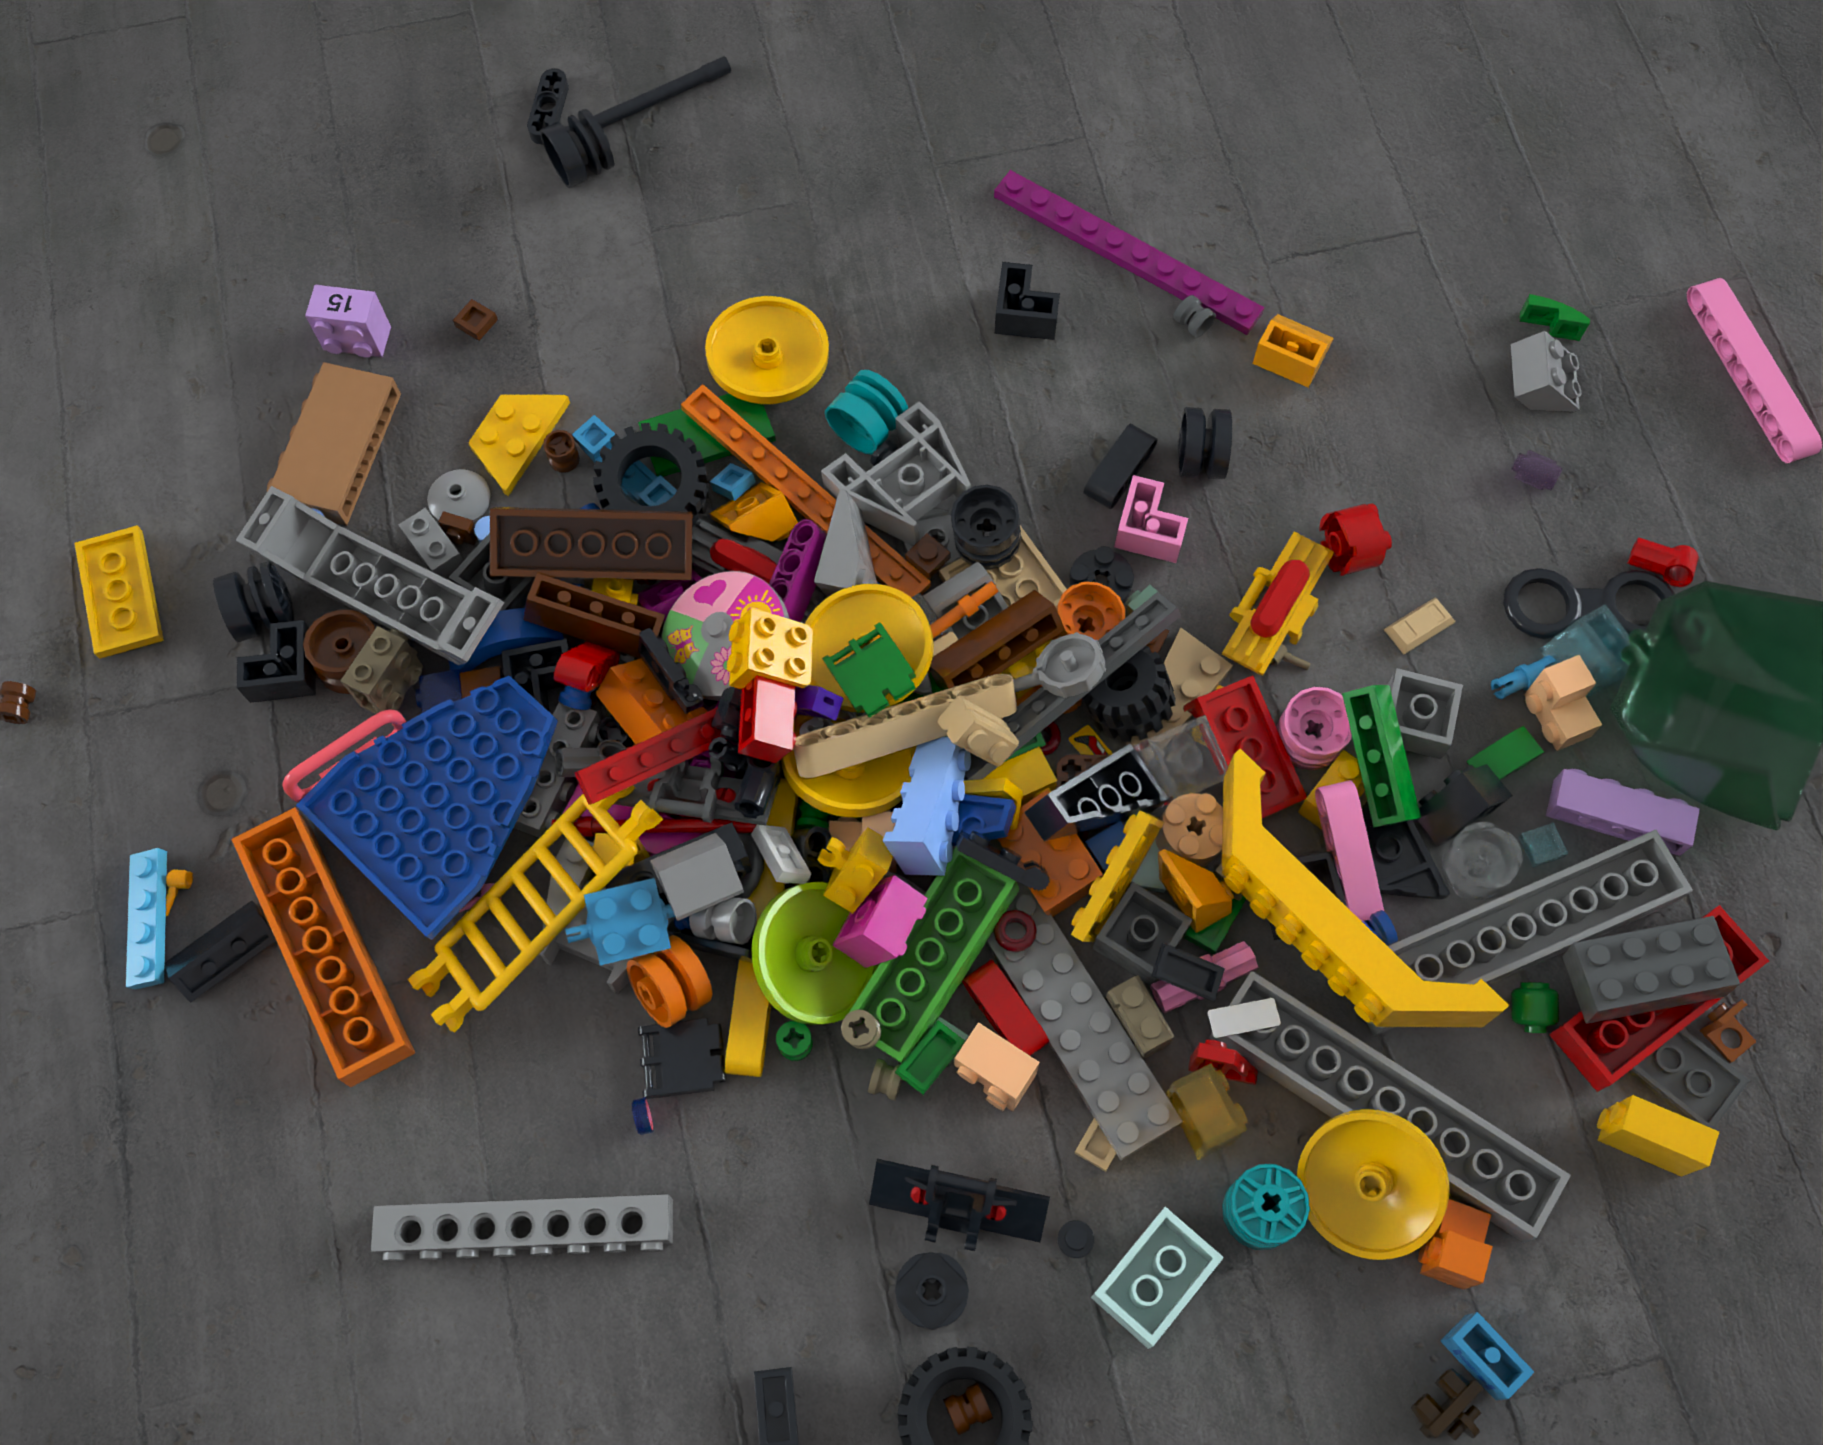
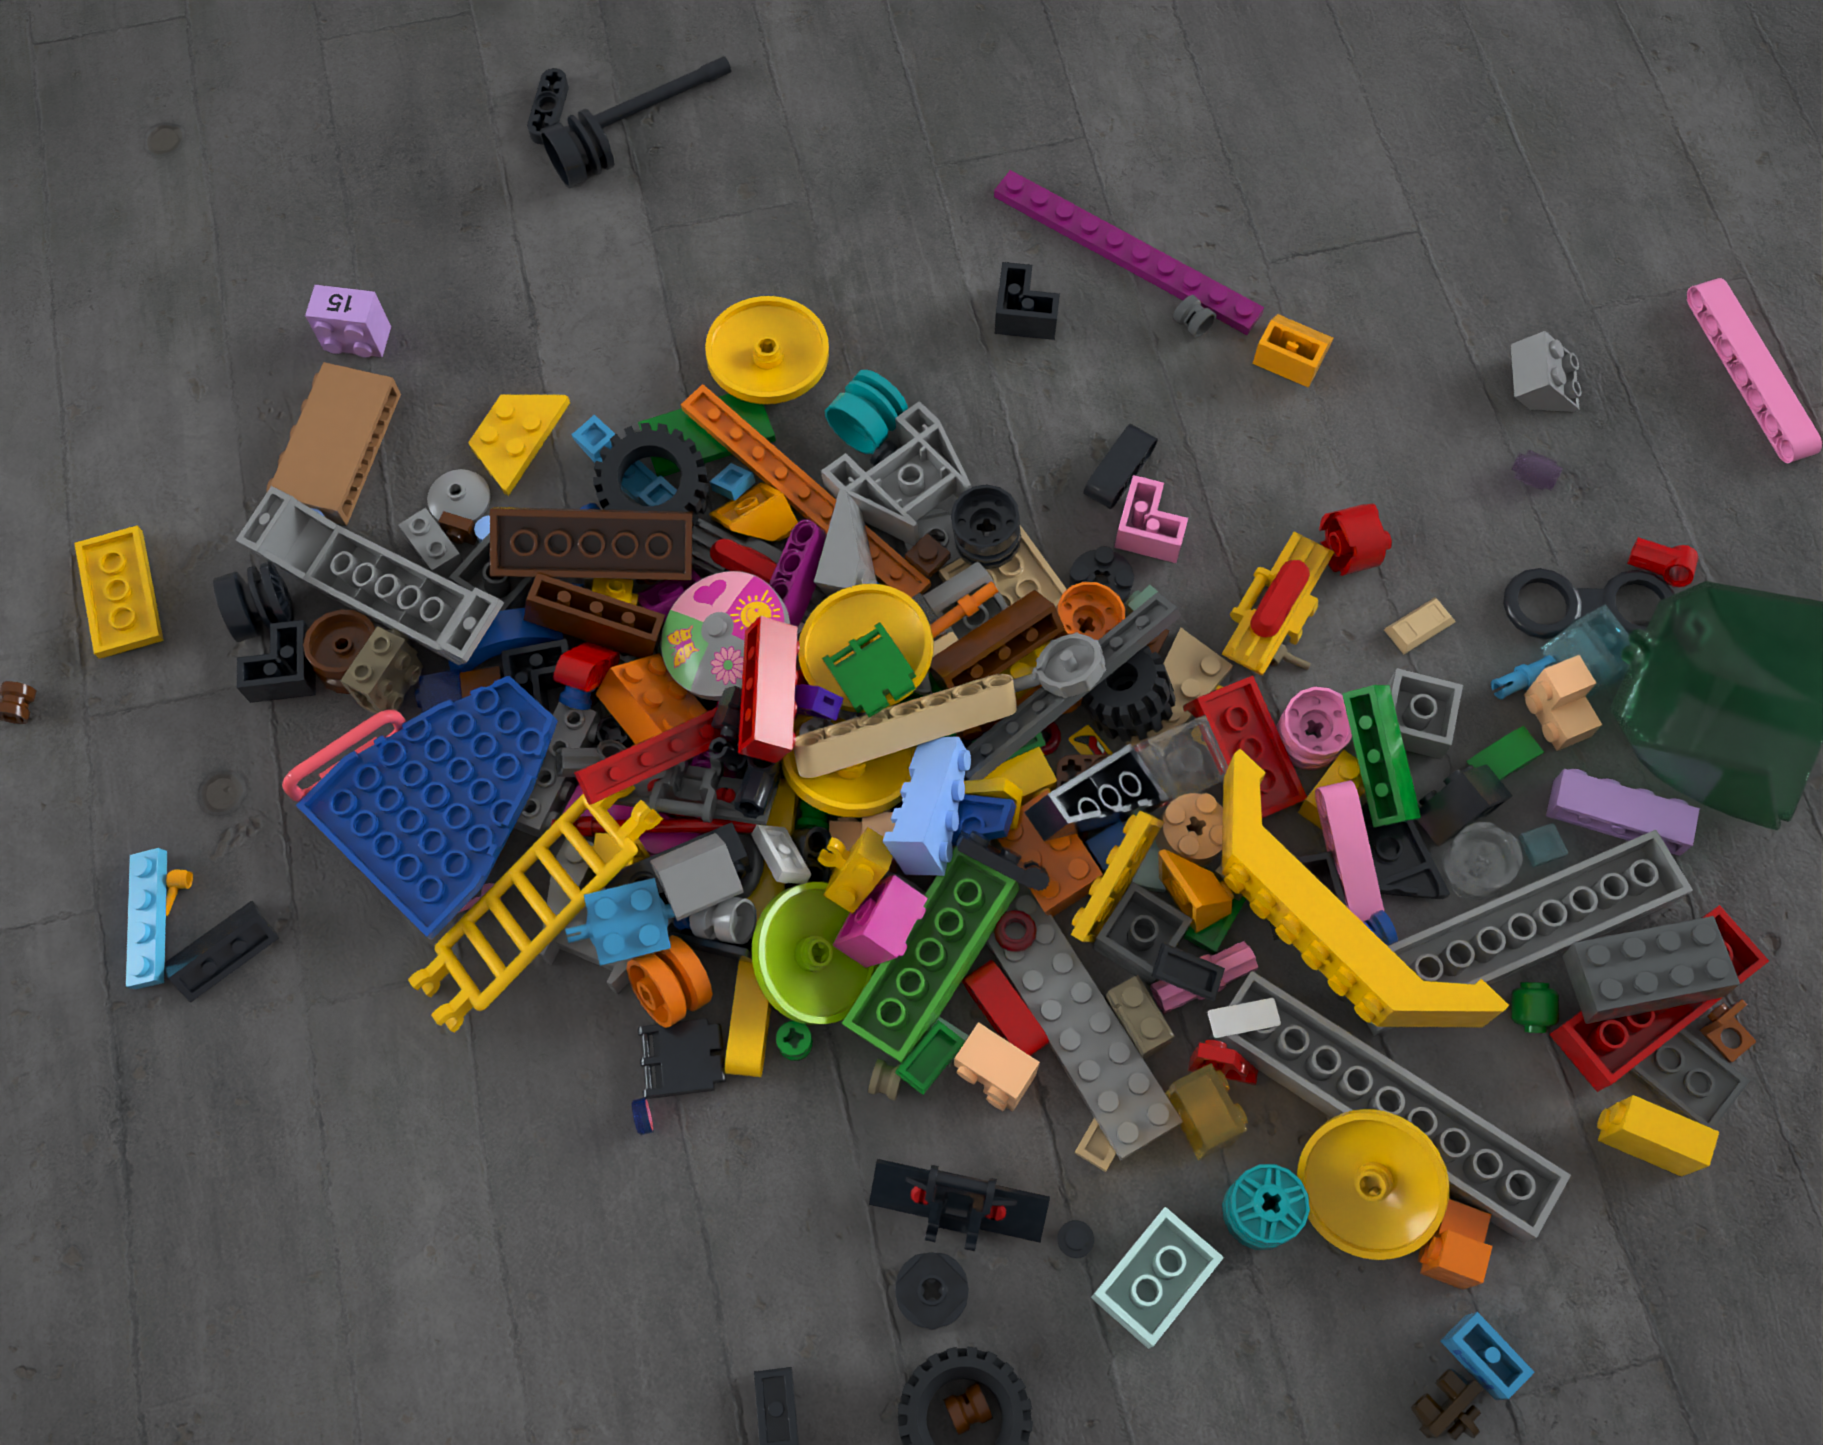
(323, 948): orange brick -> none
(393, 1222): light grey brick -> none
(475, 319): reddish brown plate -> none
(561, 451): reddish brown wheel -> none
(667, 672): black hinge -> none
(769, 648): yellow bracket -> none
(867, 1033): dark tan wheel -> none
(978, 731): tan brick -> none
(1205, 443): black wheel -> none
(1563, 320): green slope -> none

